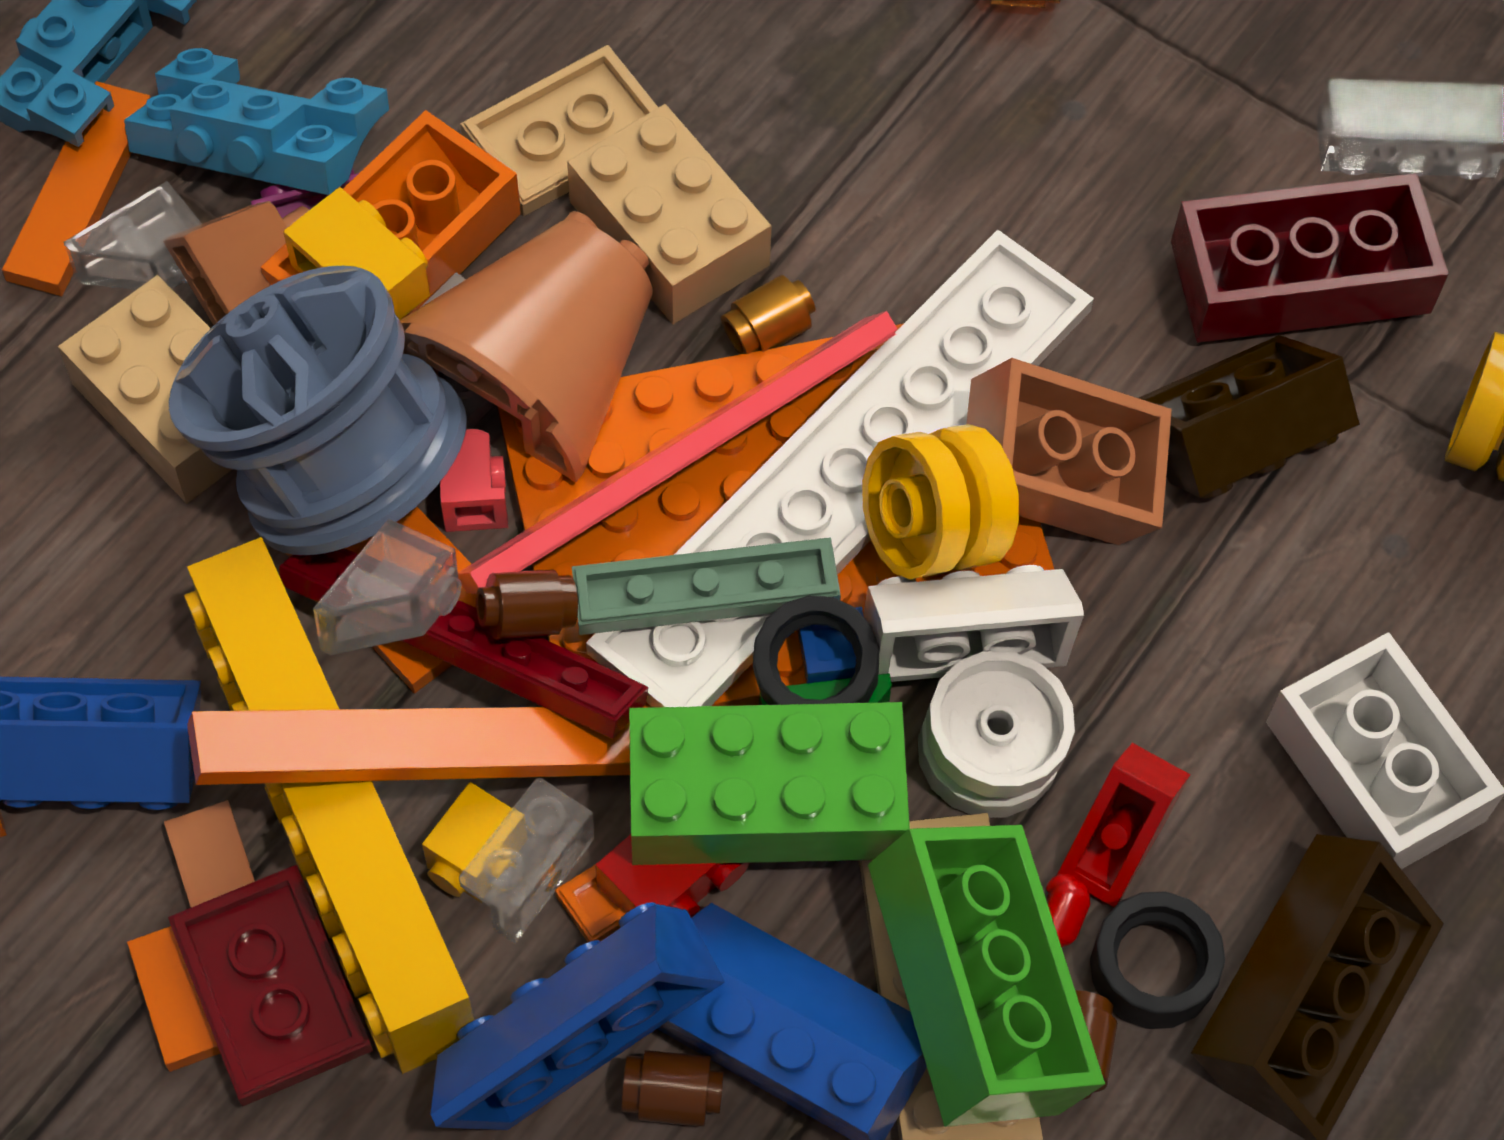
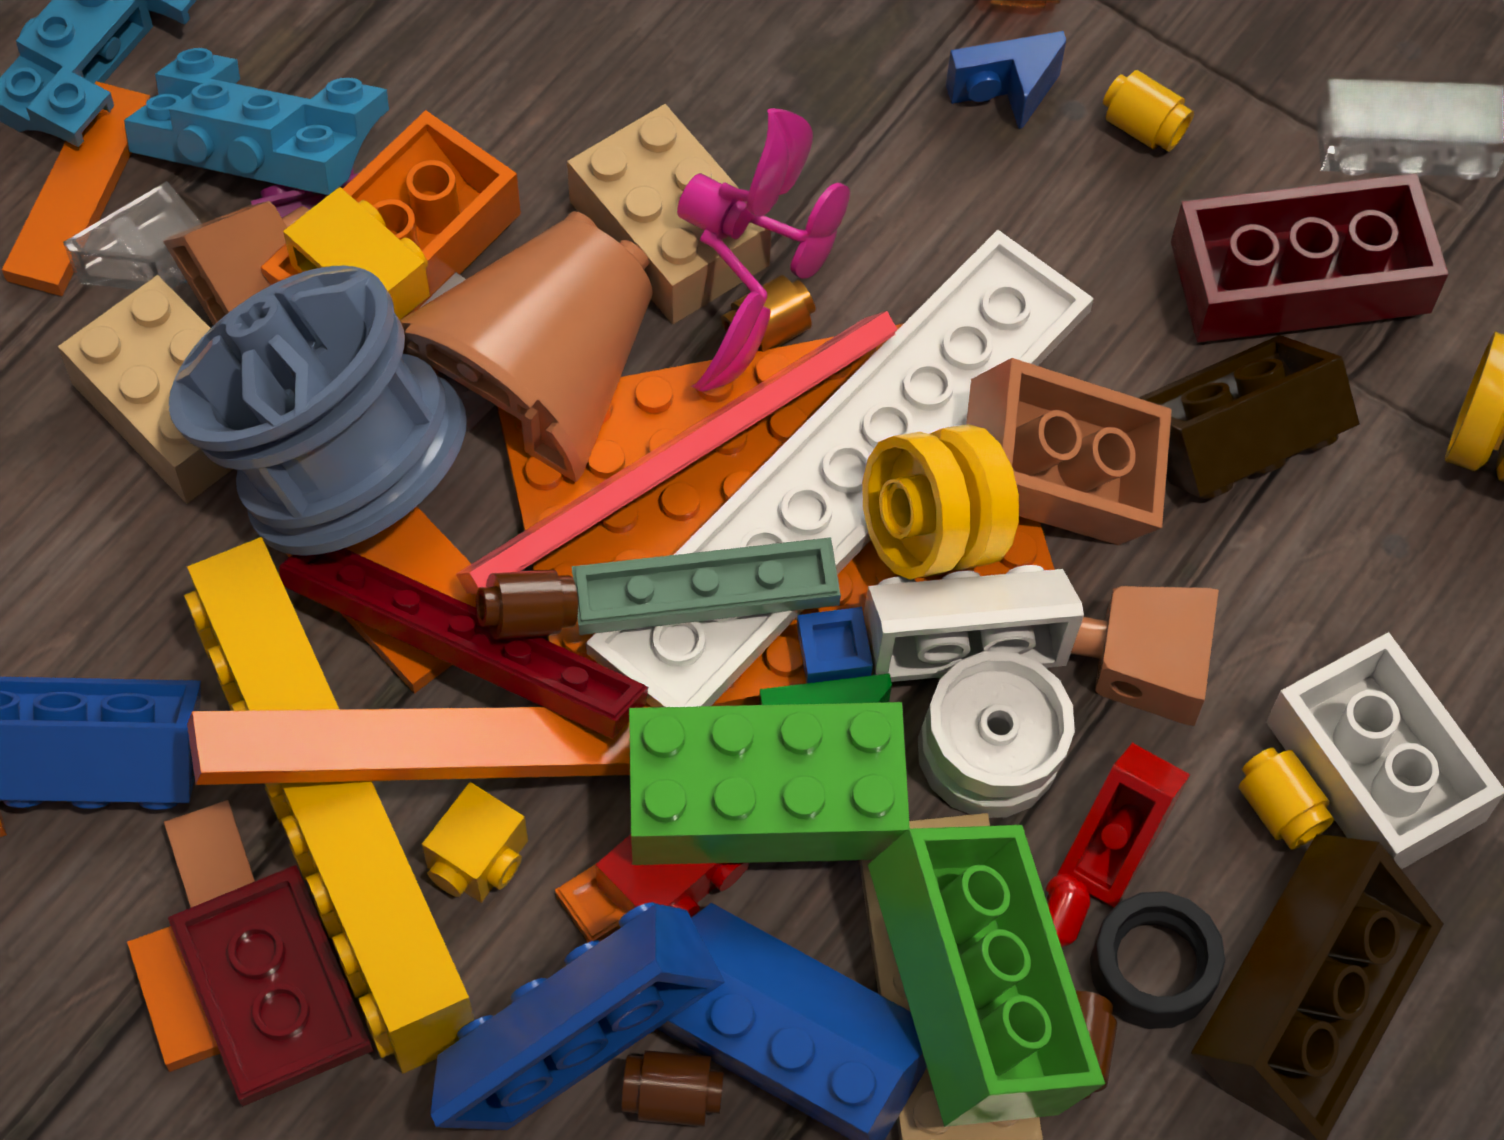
(388, 591): clear slope -> none
(474, 487): coral brick -> none
(529, 857): clear bracket -> none
(558, 120): tan tile -> none
(723, 213): none -> dark pink plant
(823, 612): black tyre -> none
(1014, 67): none -> blue slope
(1147, 110): none -> yellow brick
(1153, 649): none -> nougat torso
(1285, 797): none -> yellow brick

